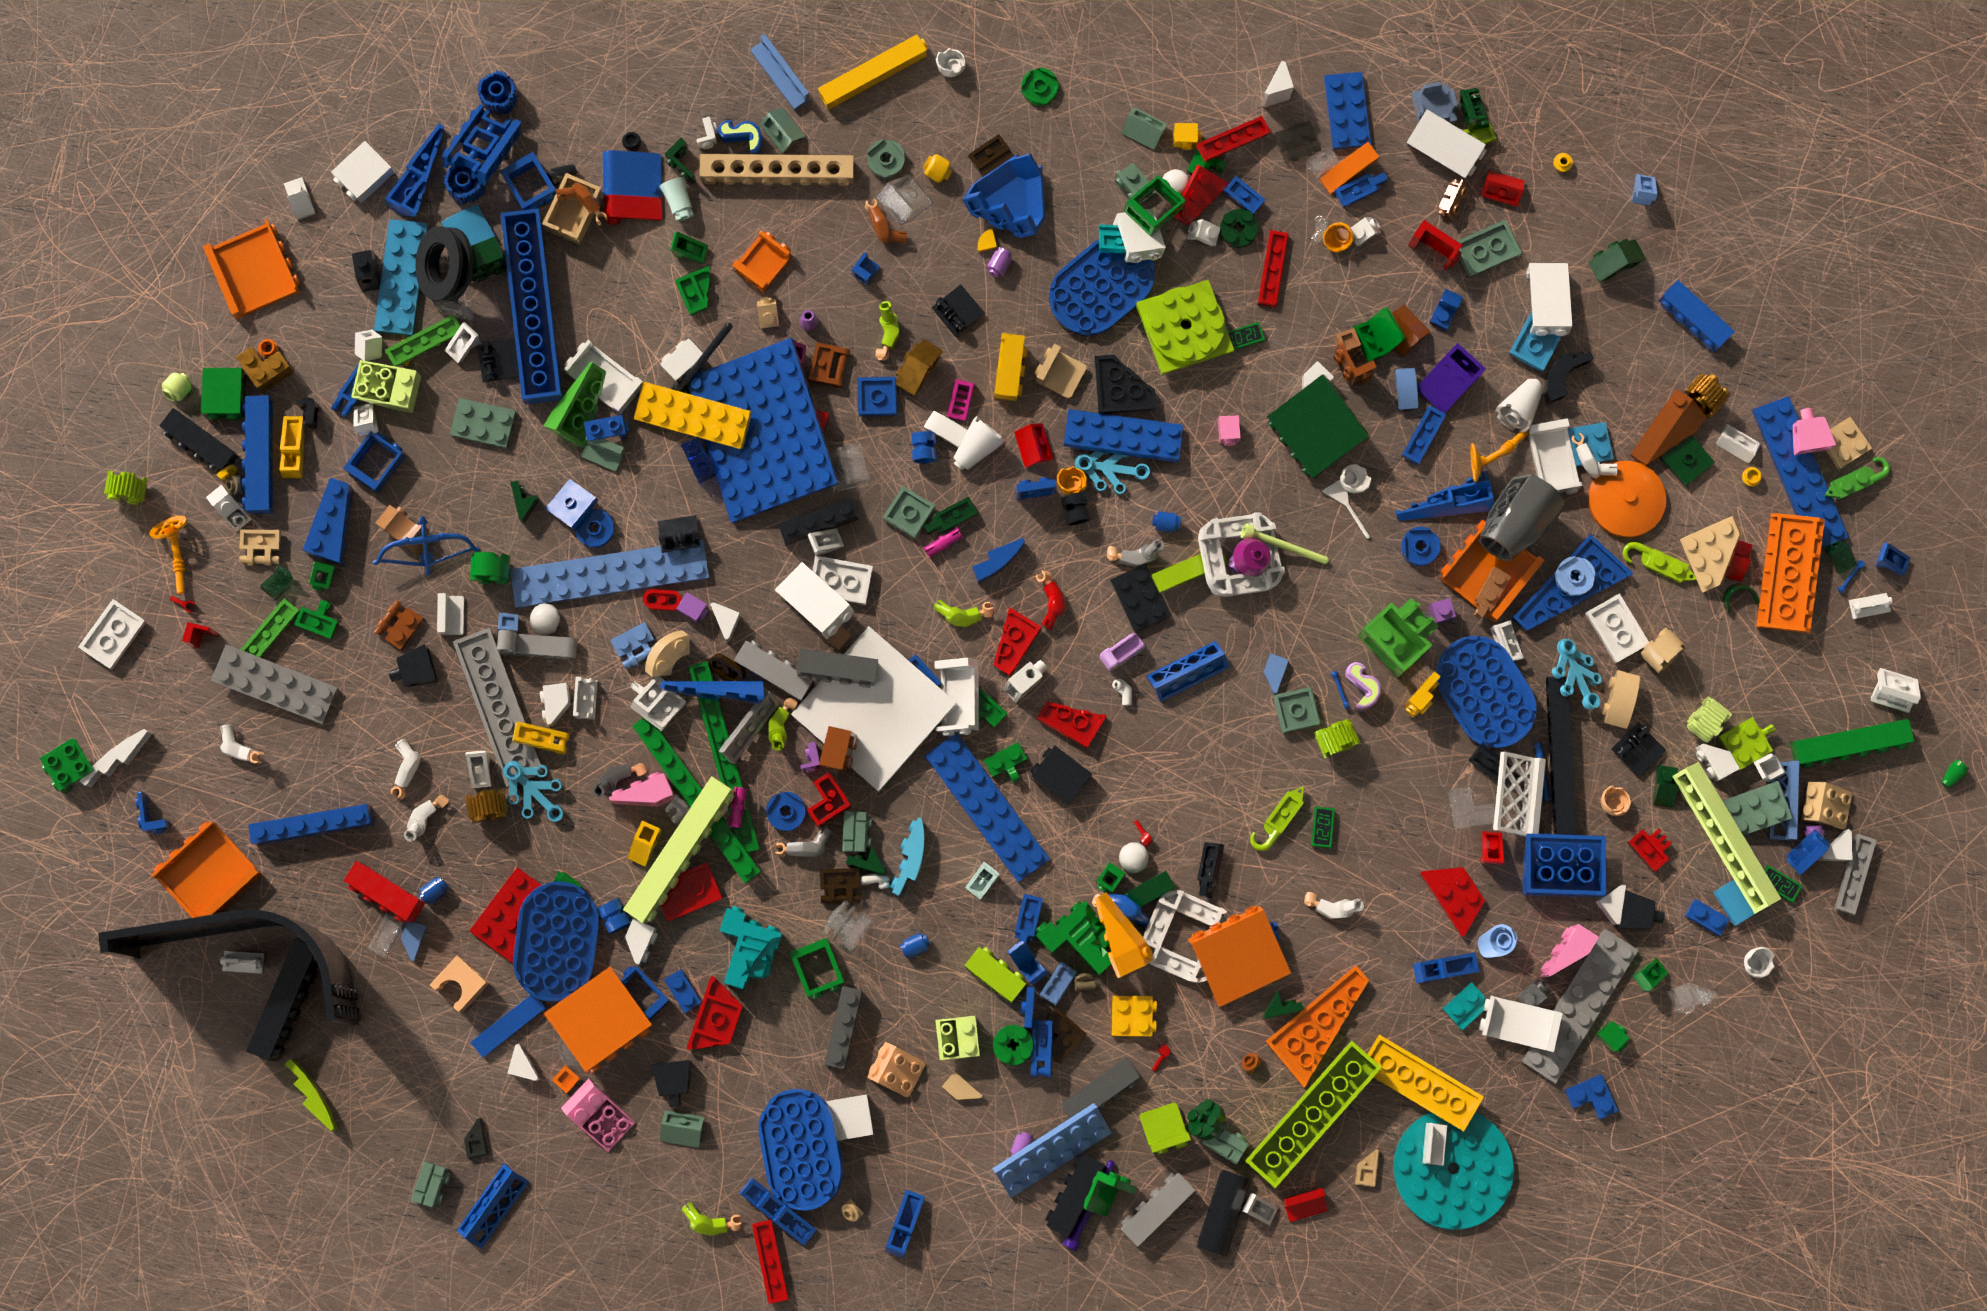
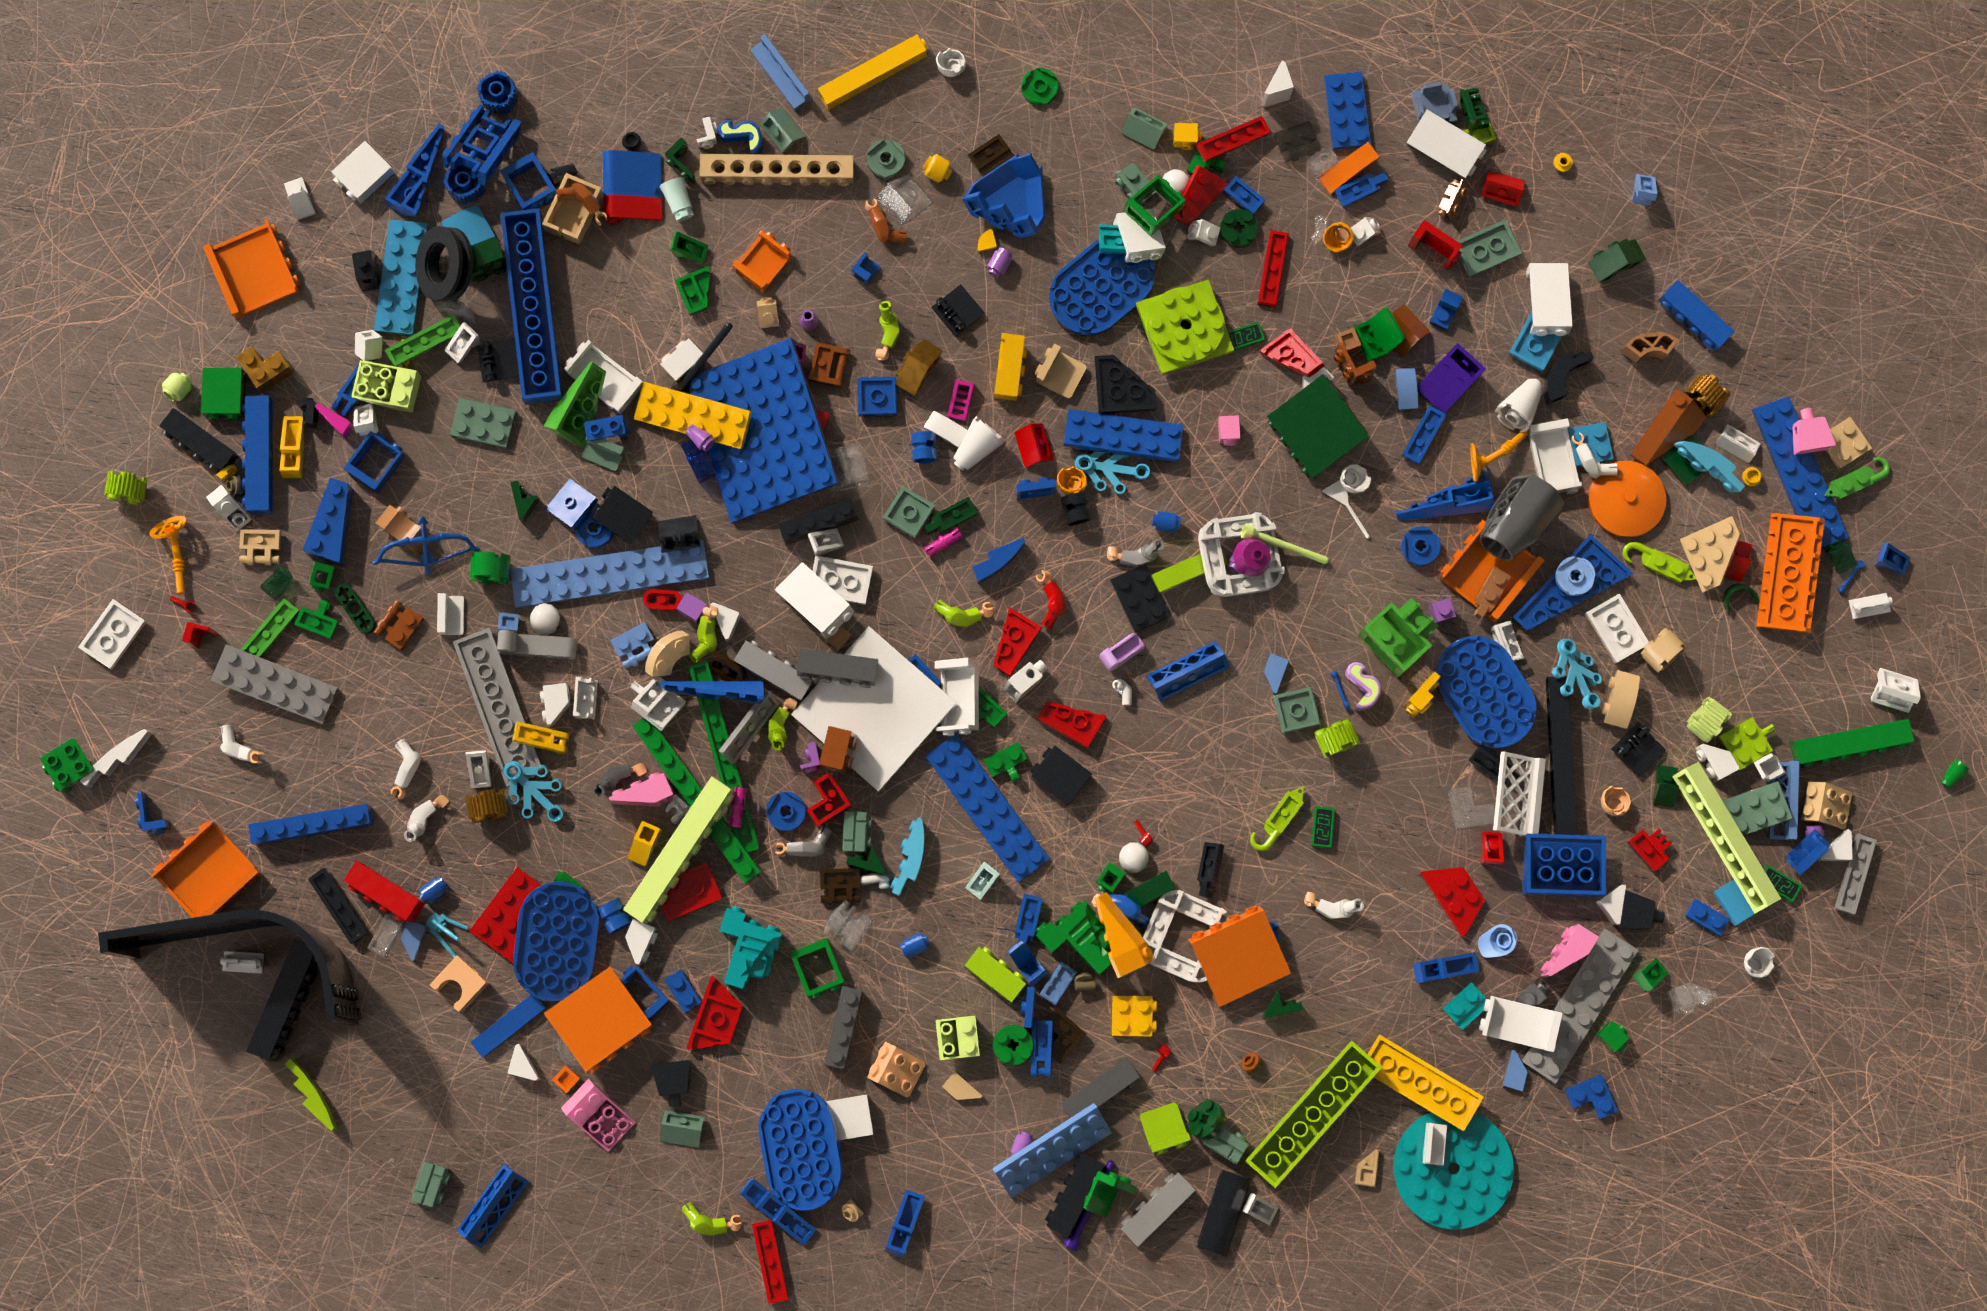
(265, 343): orange plate -> none
(338, 906): none -> black plate
(341, 424): none -> dark pink slope
(351, 593): none -> dark green beam
(415, 668): black torso -> none
(438, 924): none -> medium azure plant
(475, 1141): pearl dark grey tile -> none
(621, 514): none -> black panel
(700, 437): none -> medium lavender cone
(706, 634): none -> lime arm
(1293, 354): none -> wing
(1305, 1204): red panel -> none
(1310, 1033): orange wing -> none
(1515, 1073): none -> medium blue tile
(1539, 754): blue bar -> none
(1649, 344): none -> medium nougat brick
(1707, 459): none -> medium azure slope

